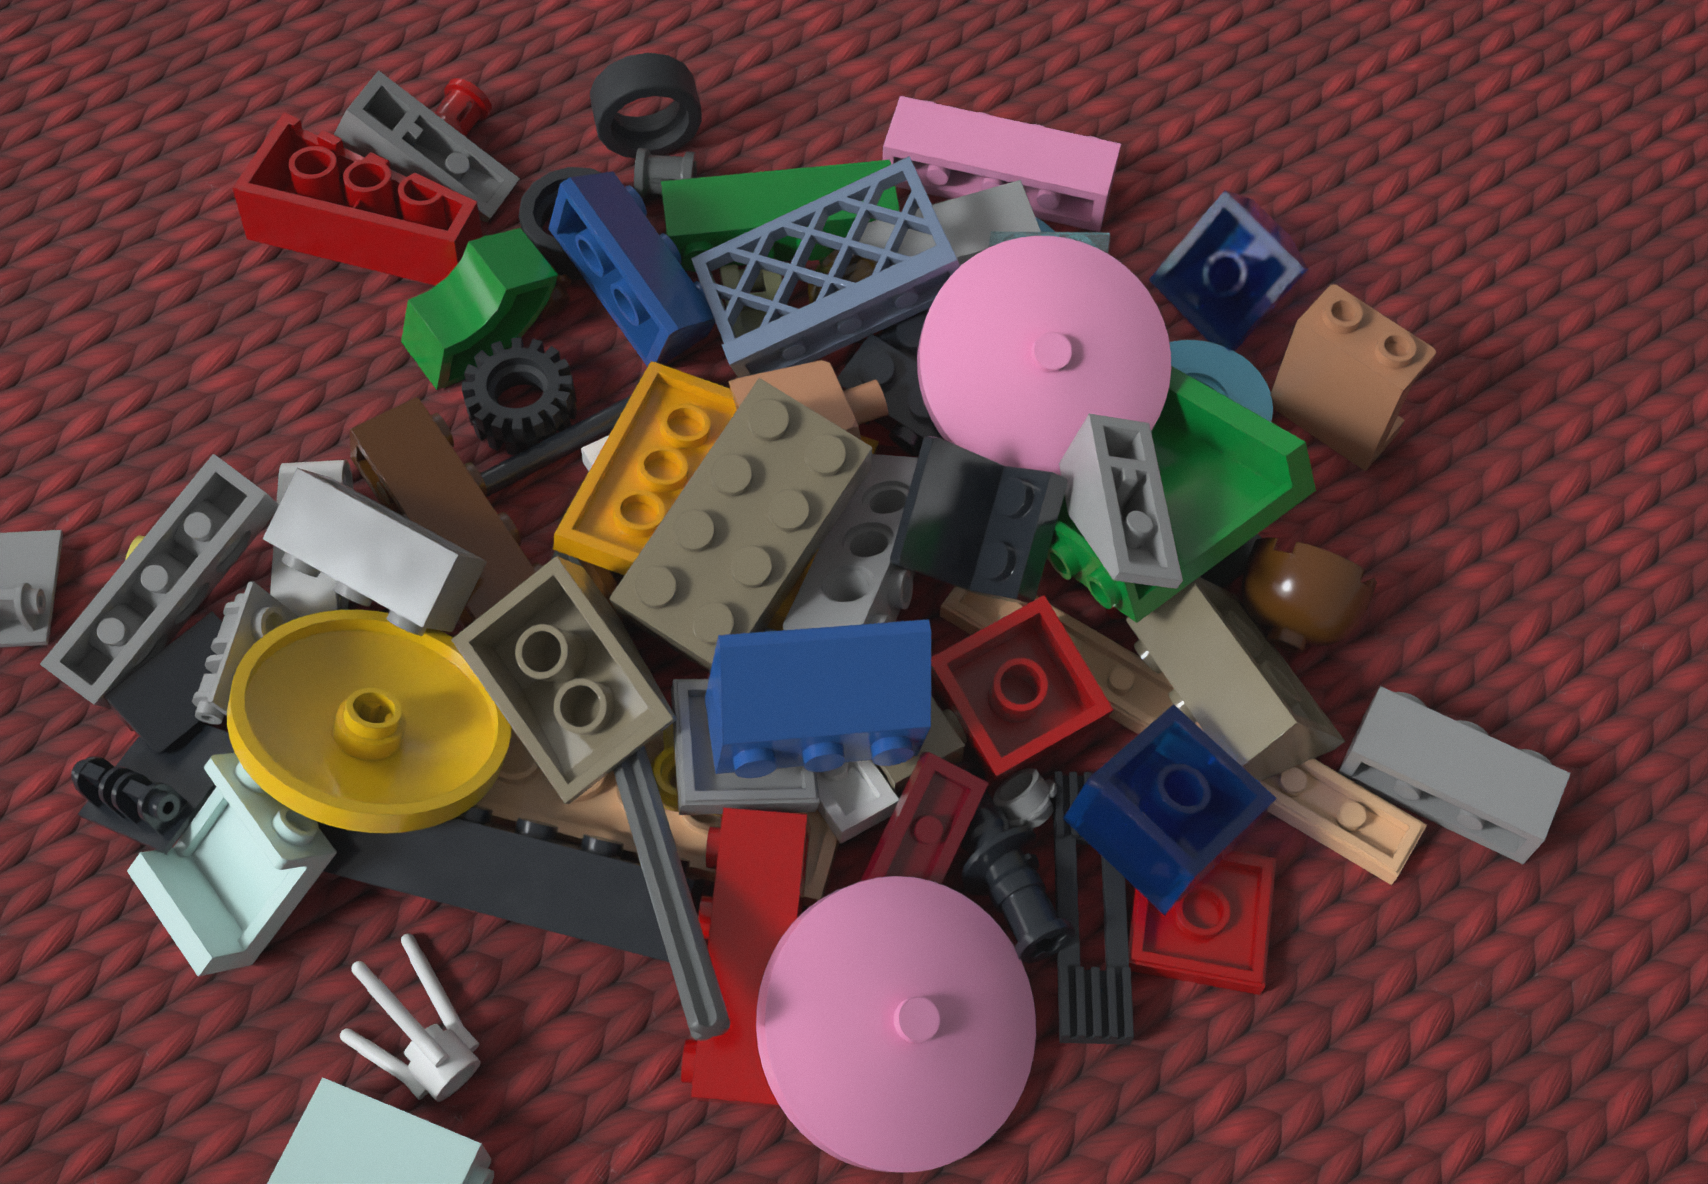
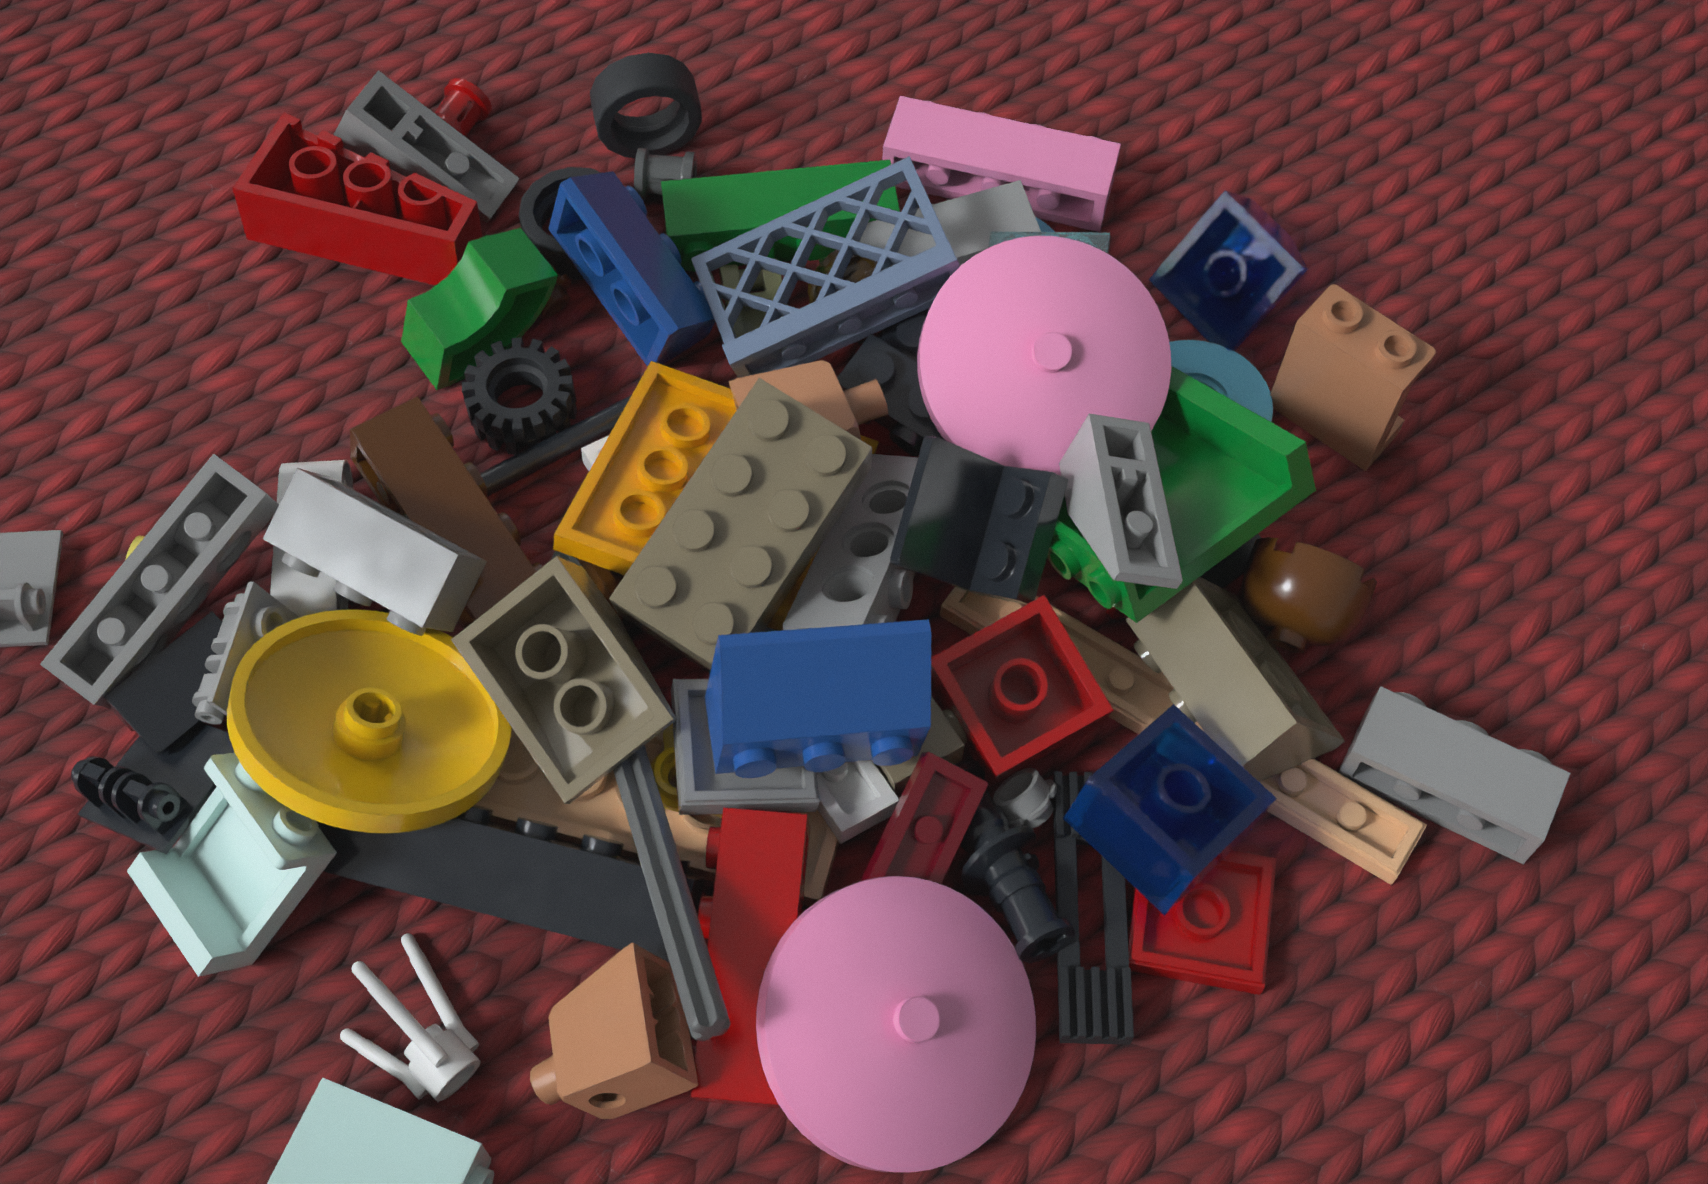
(618, 1039): none -> nougat torso

